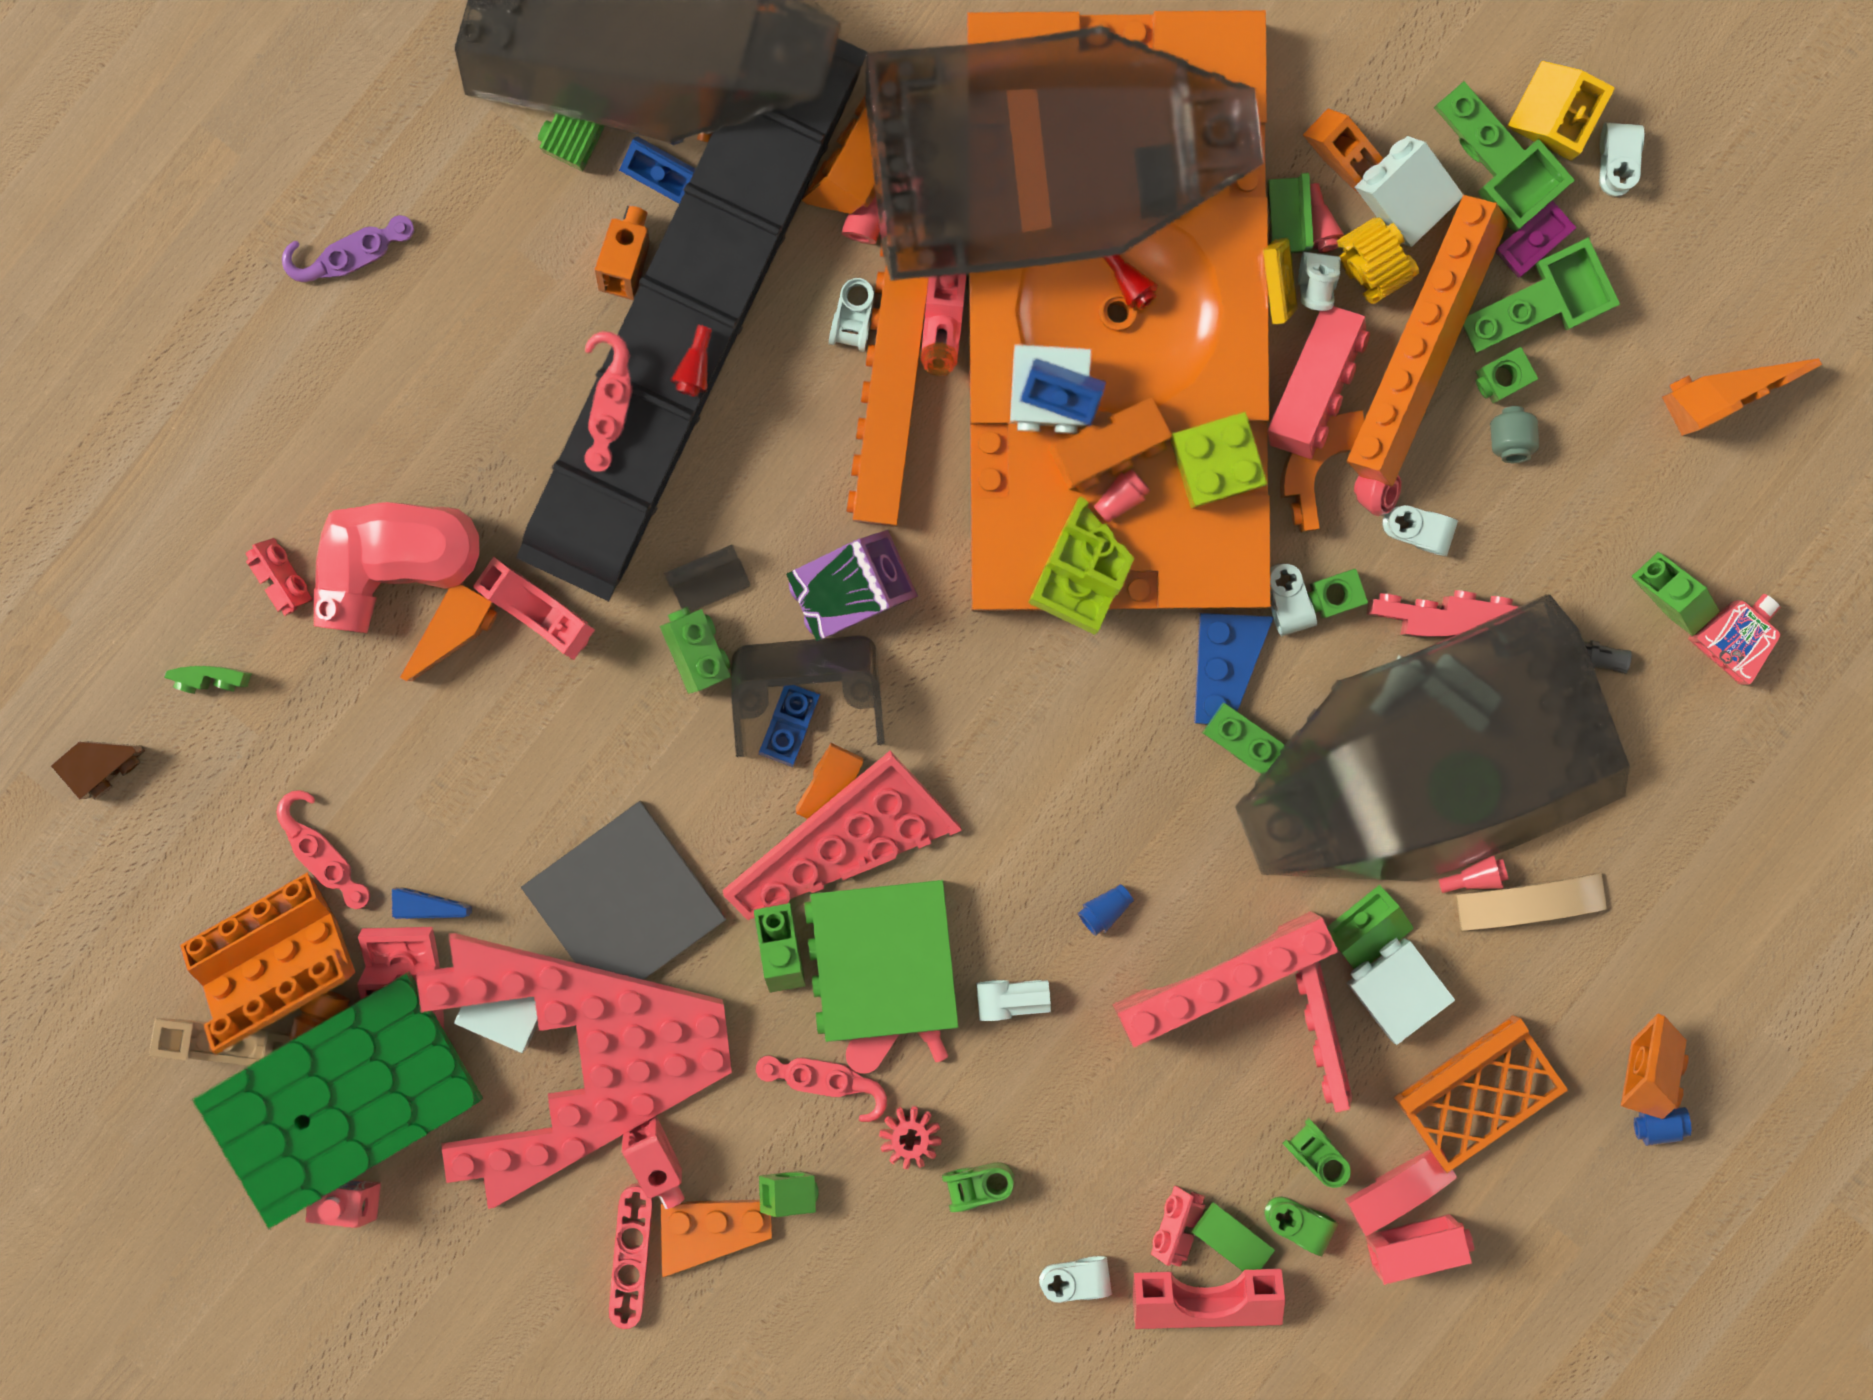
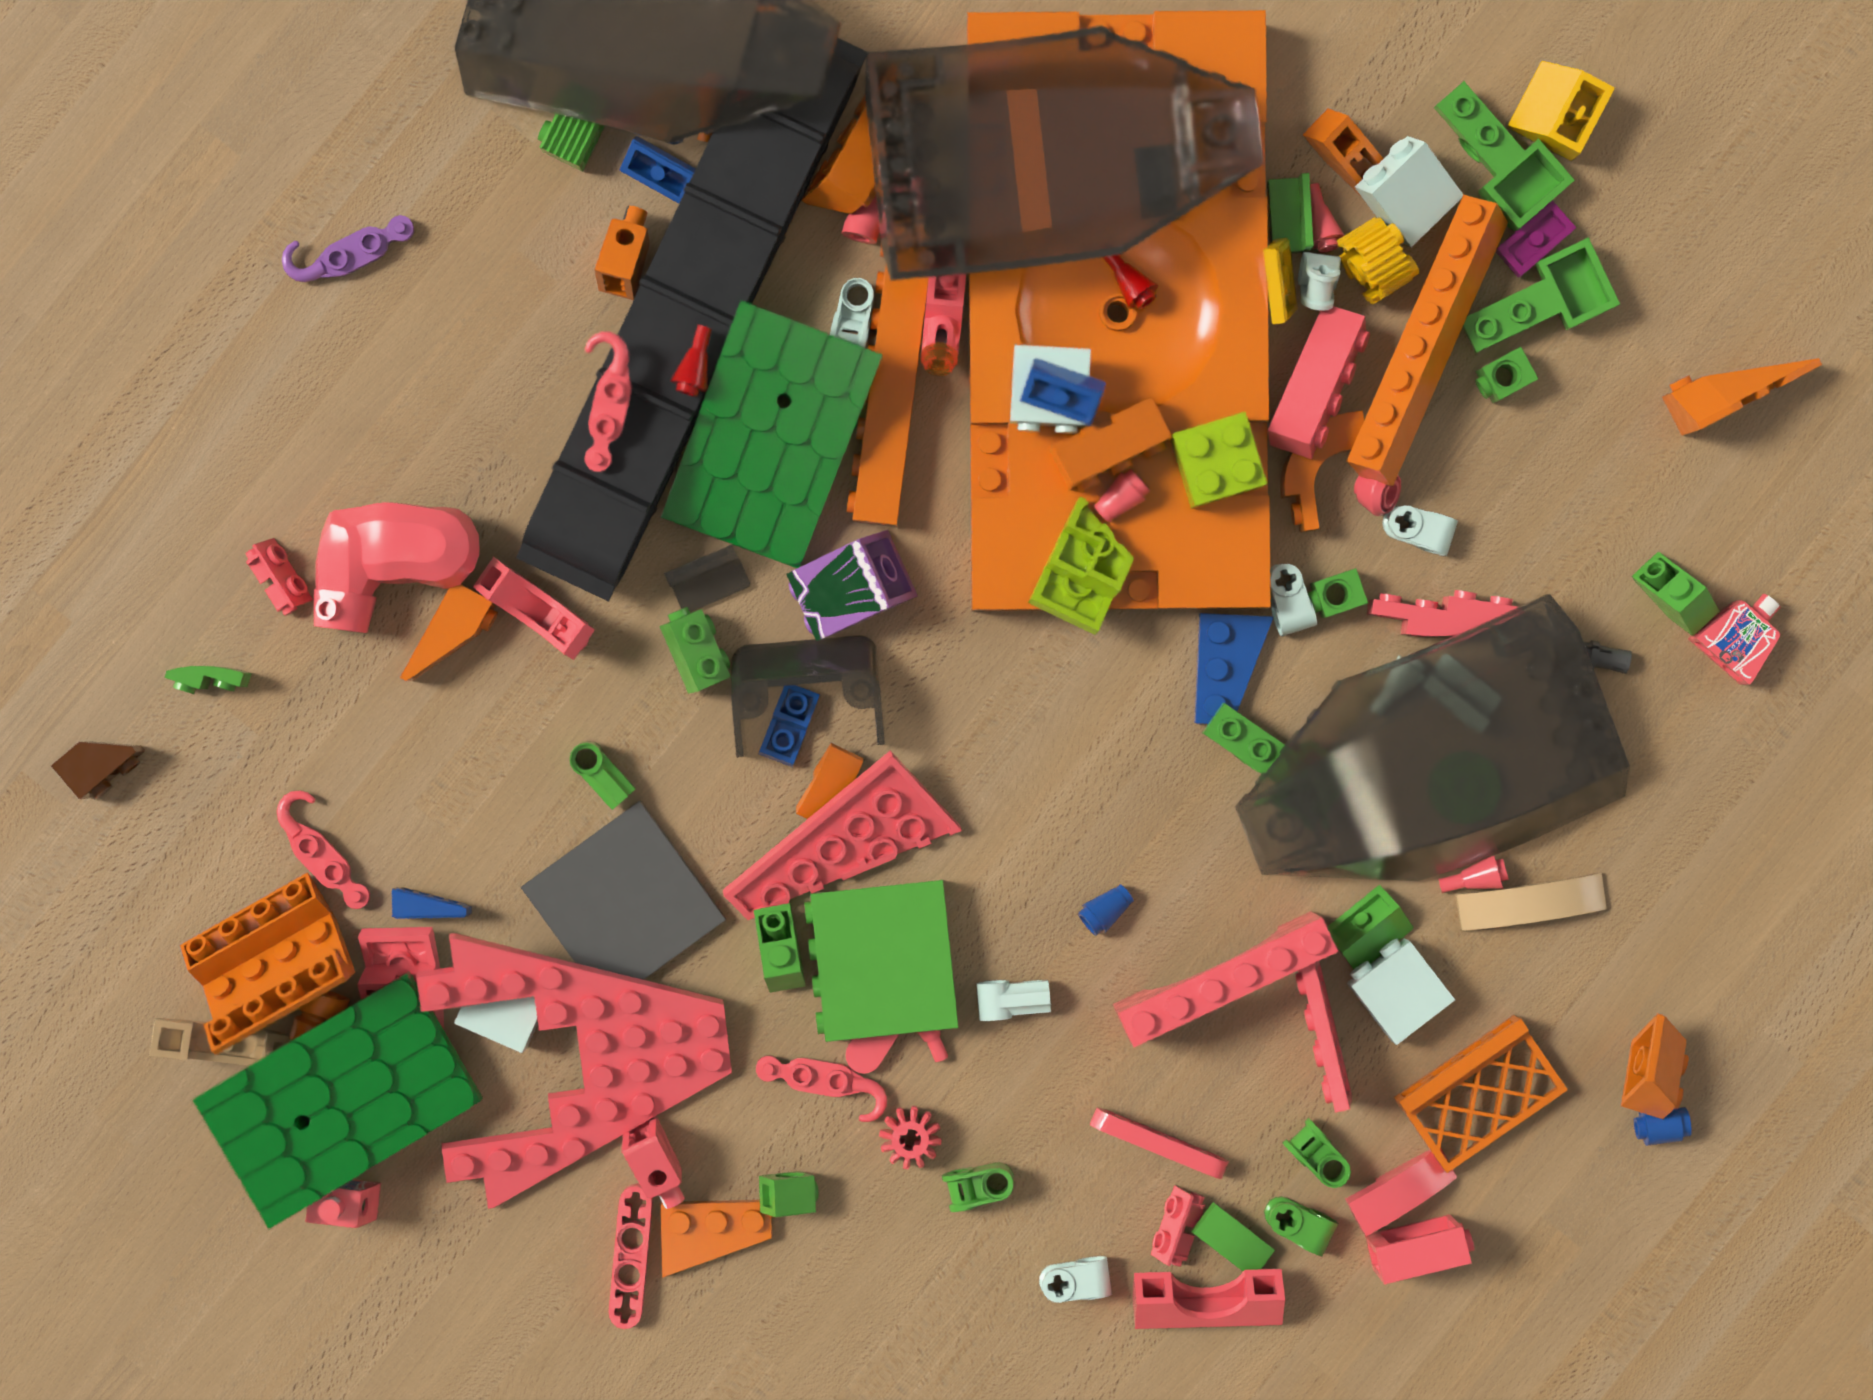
(603, 777): none -> bright green piece
(764, 469): none -> green piece
(1159, 1143): none -> coral beam
(1514, 435): sand green head -> none
(1622, 151): light aqua piece -> none

